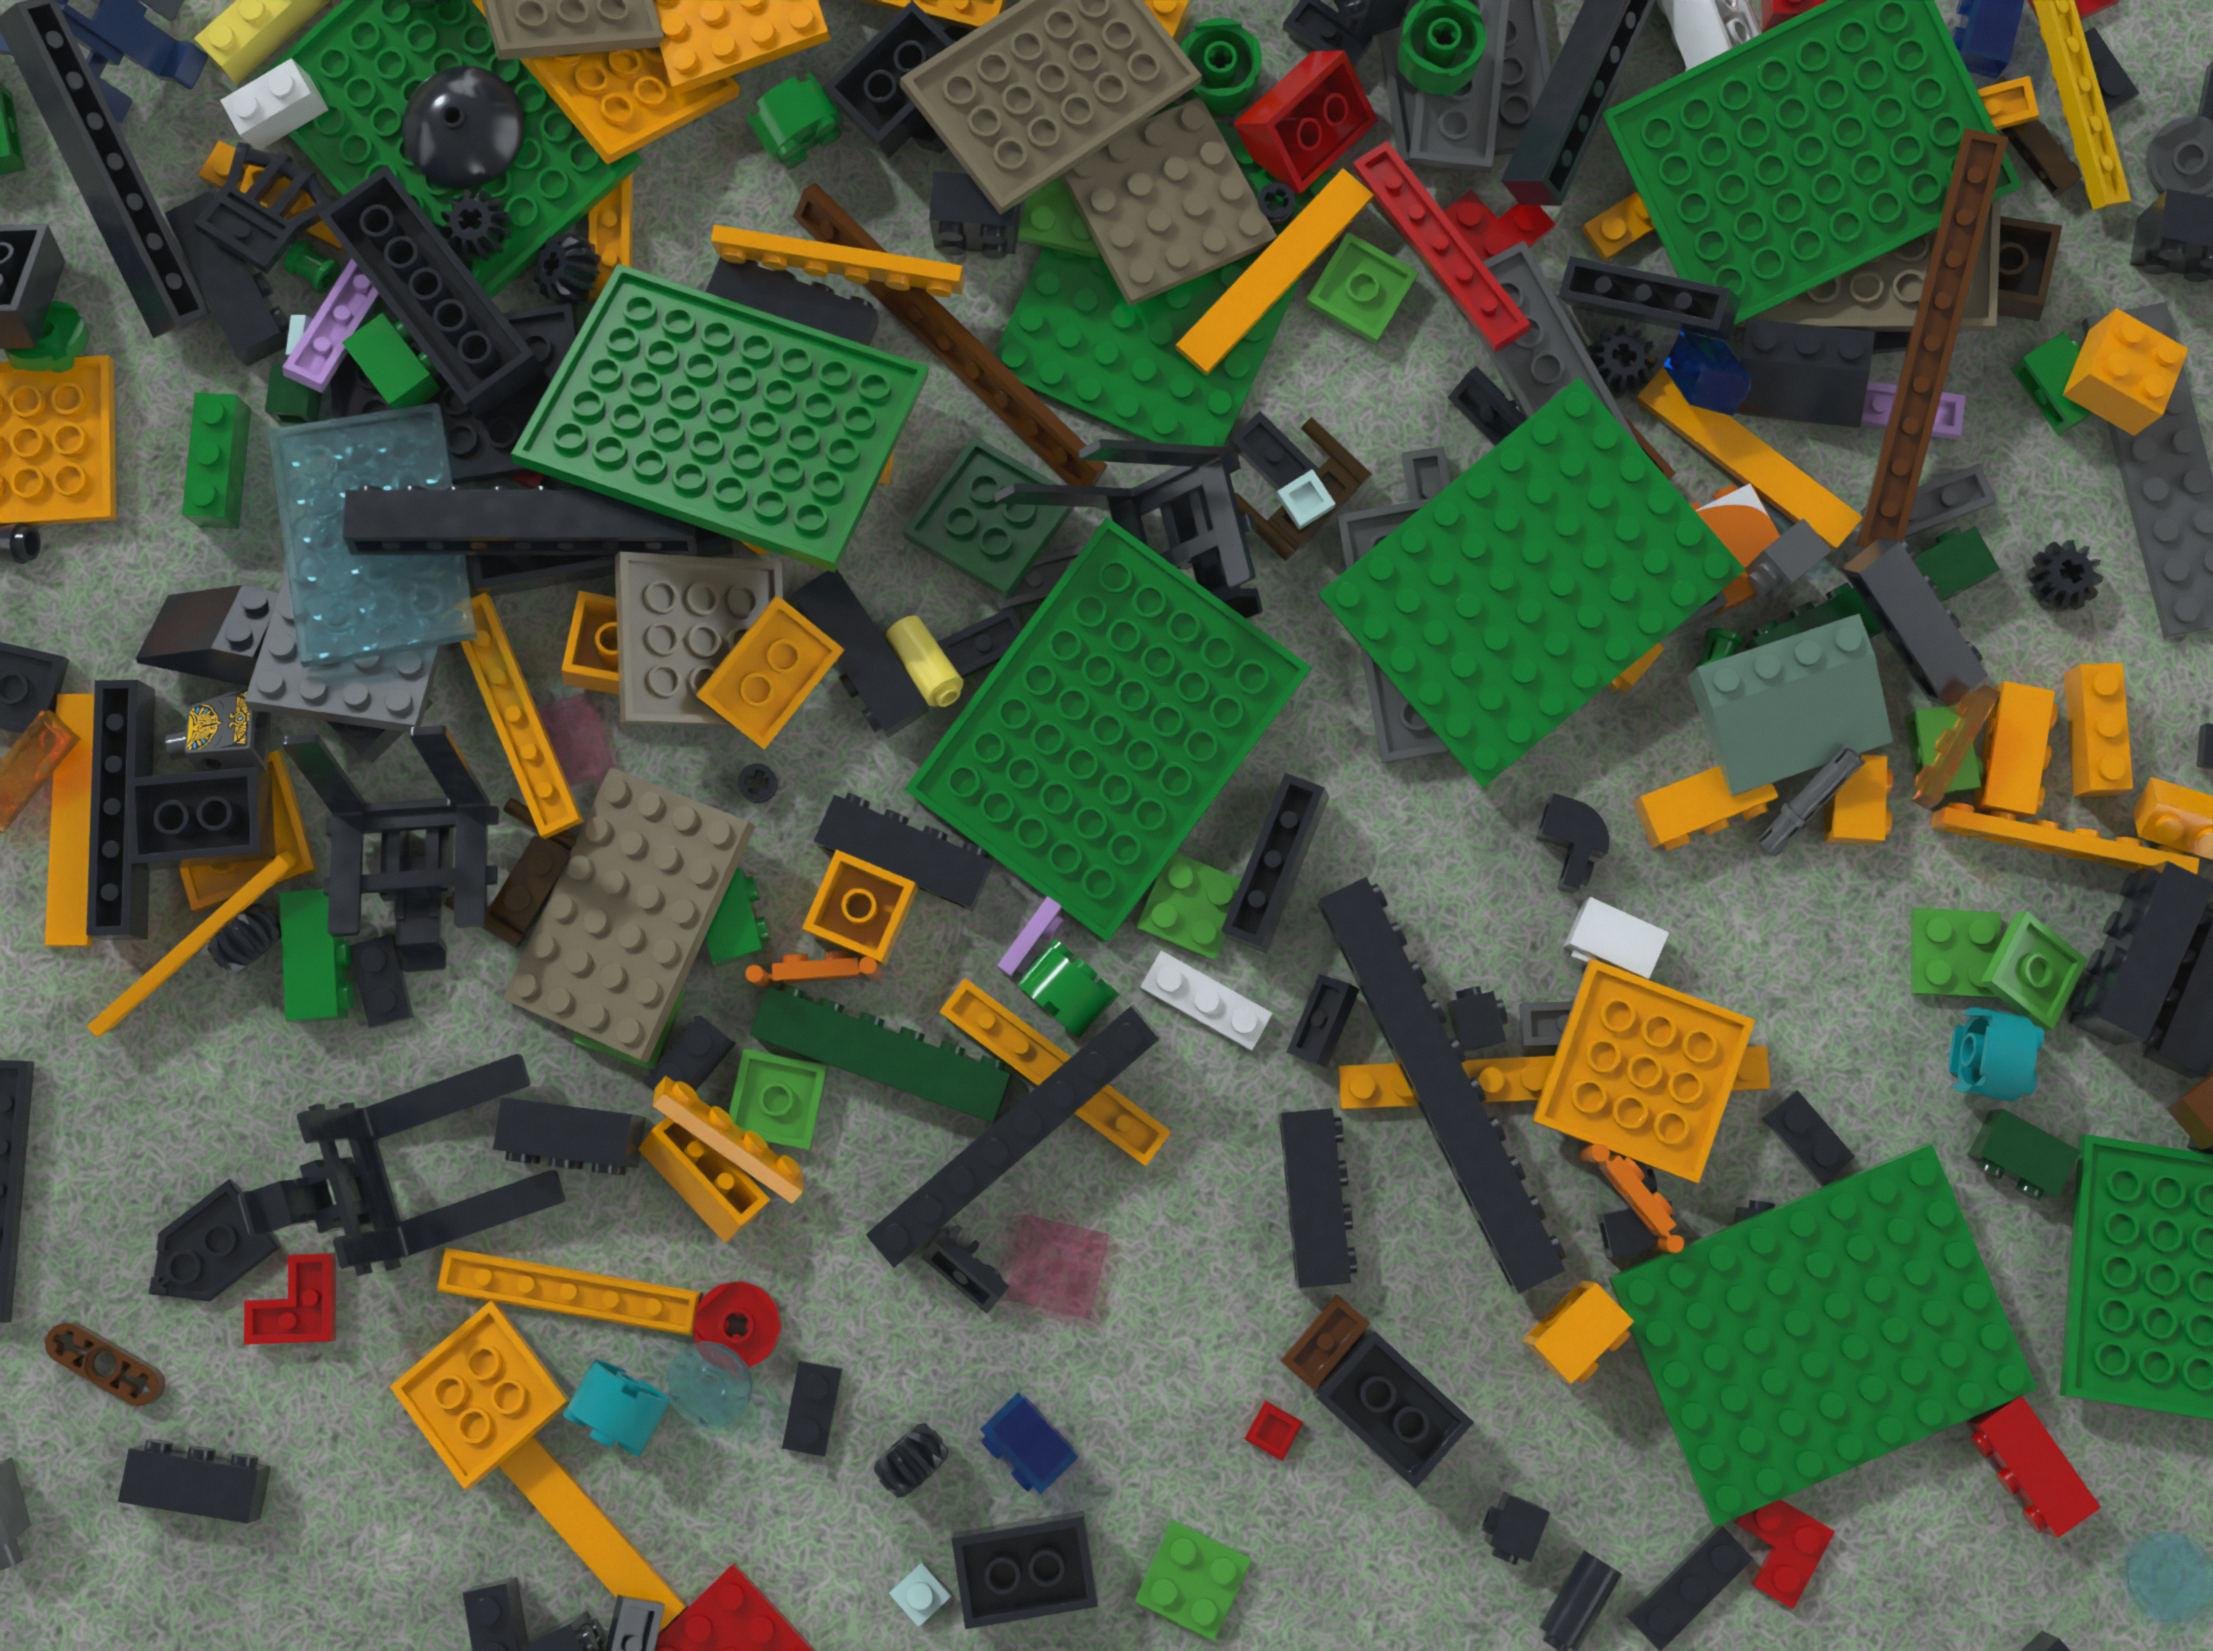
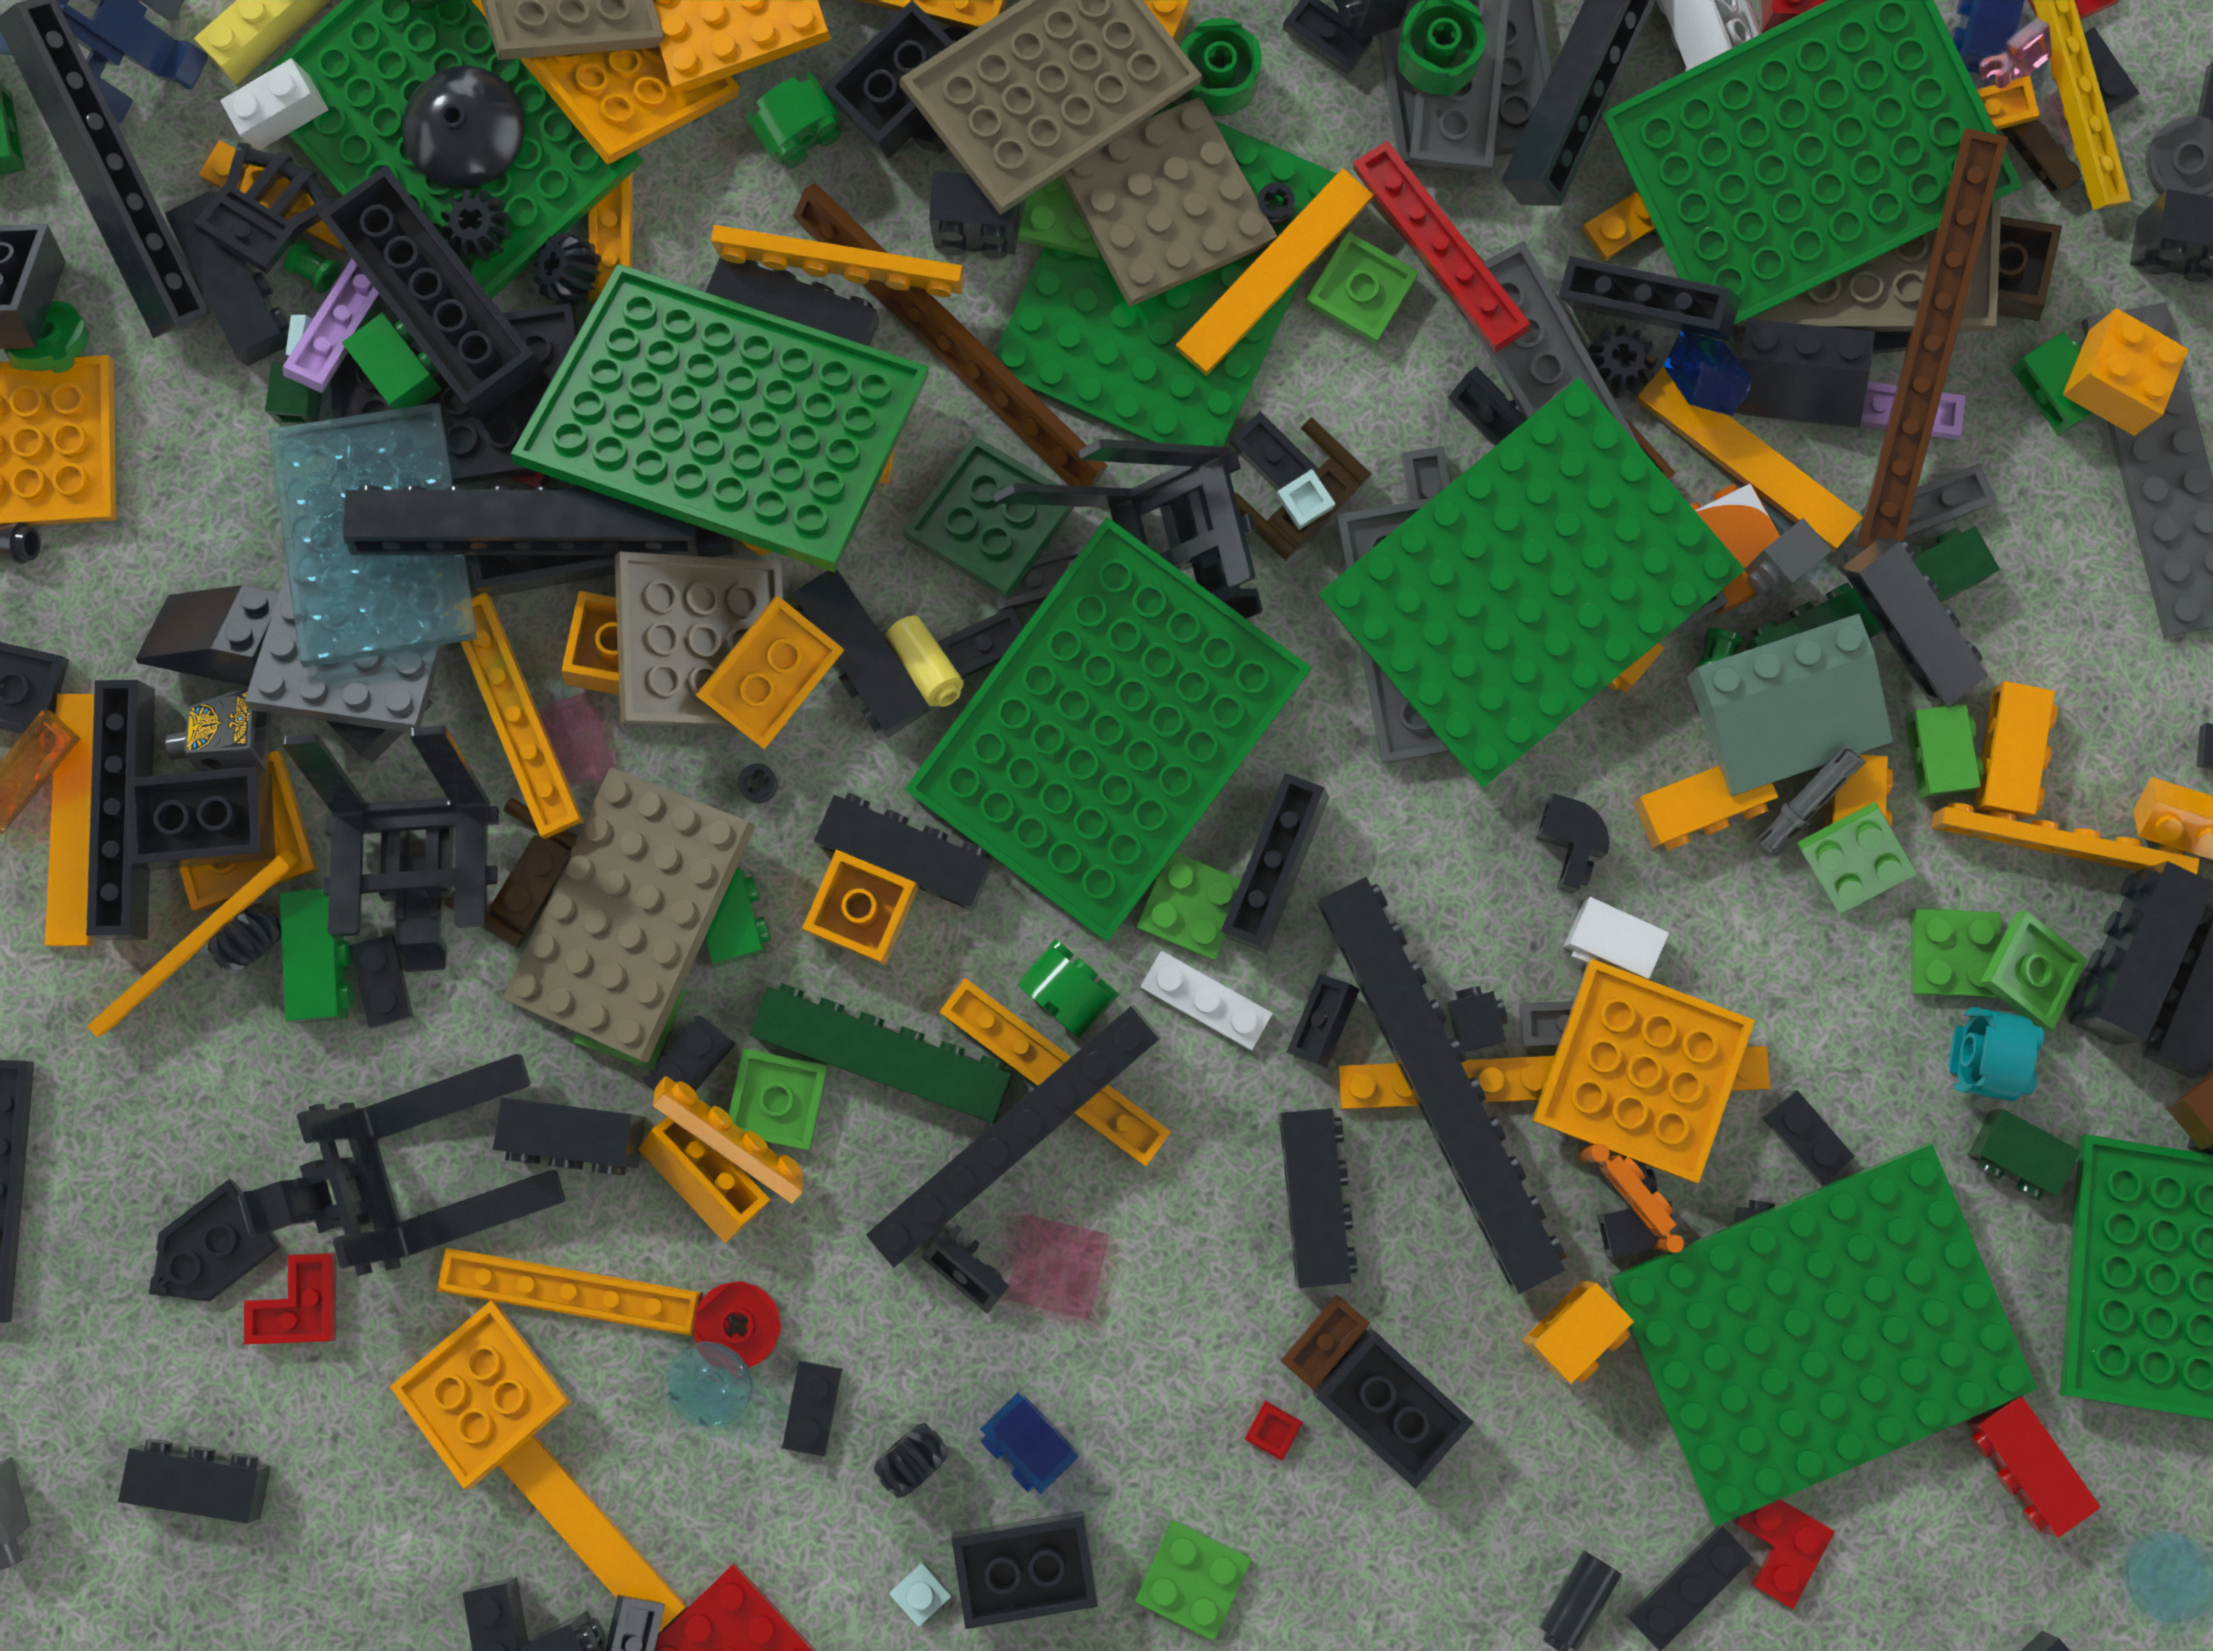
(126, 1389): reddish brown beam -> none
(216, 460): green brick -> none
(617, 1407): teal brick -> none
(798, 969): orange plate -> none
(1042, 924): lavender plate -> none
(1307, 119): red slope -> none
(1493, 235): red plate -> none
(1514, 1528): black brick -> none
(1857, 857): none -> bright green plate
(1954, 746): clear orange plate -> none
(2024, 54): none -> clear pink plate
(2066, 591): black gear -> none
(2098, 730): light orange brick -> none

